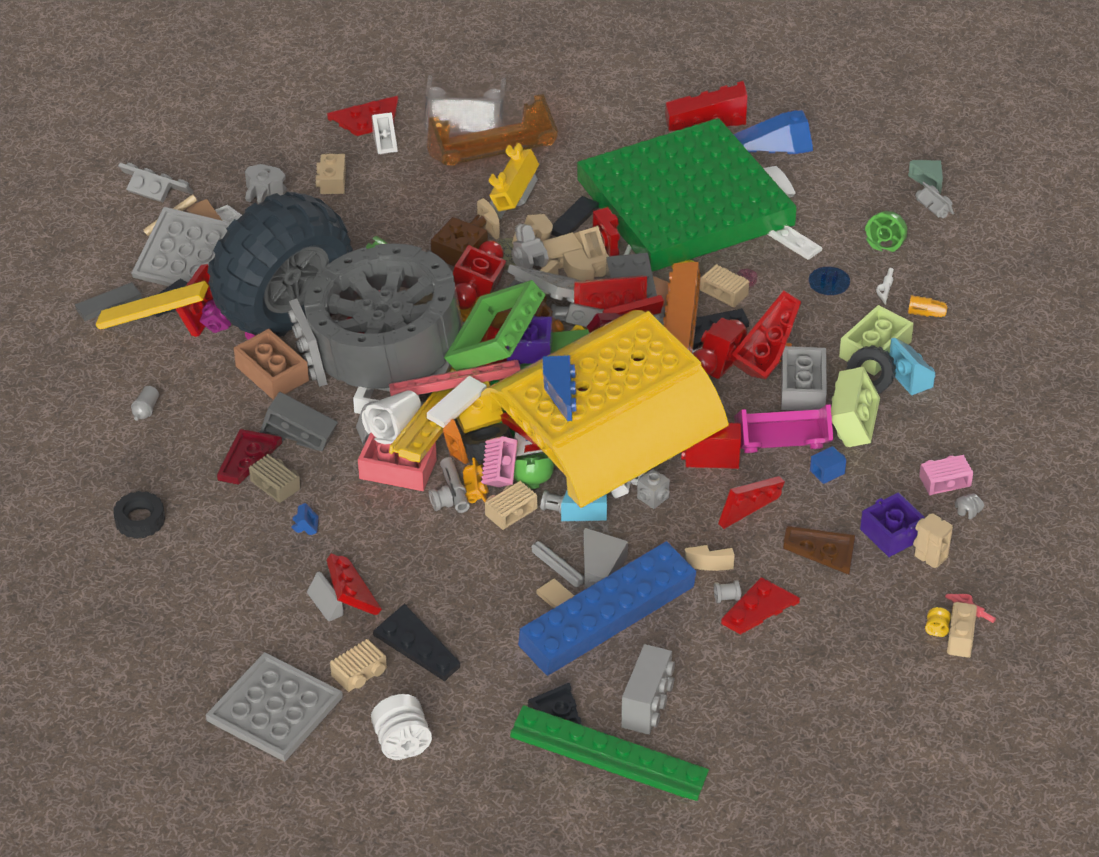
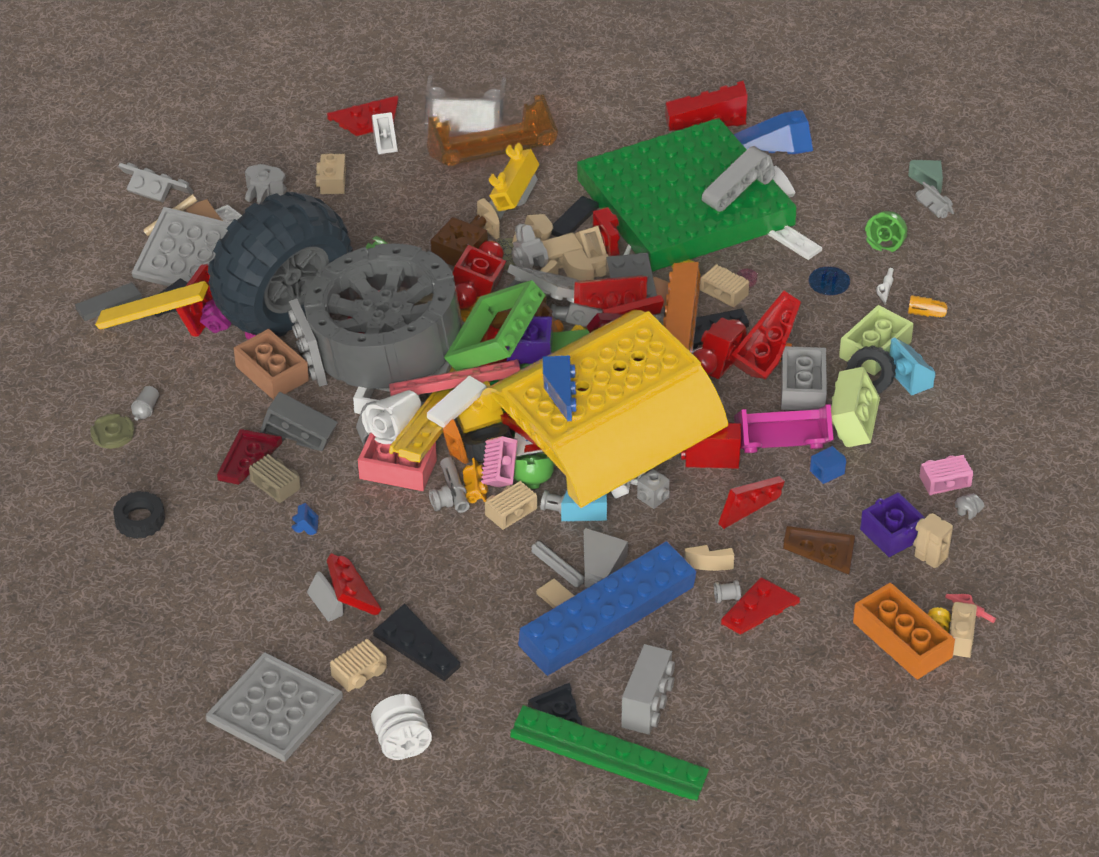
(118, 435): none -> olive tile
(734, 180): none -> light grey beam
(903, 630): none -> orange brick

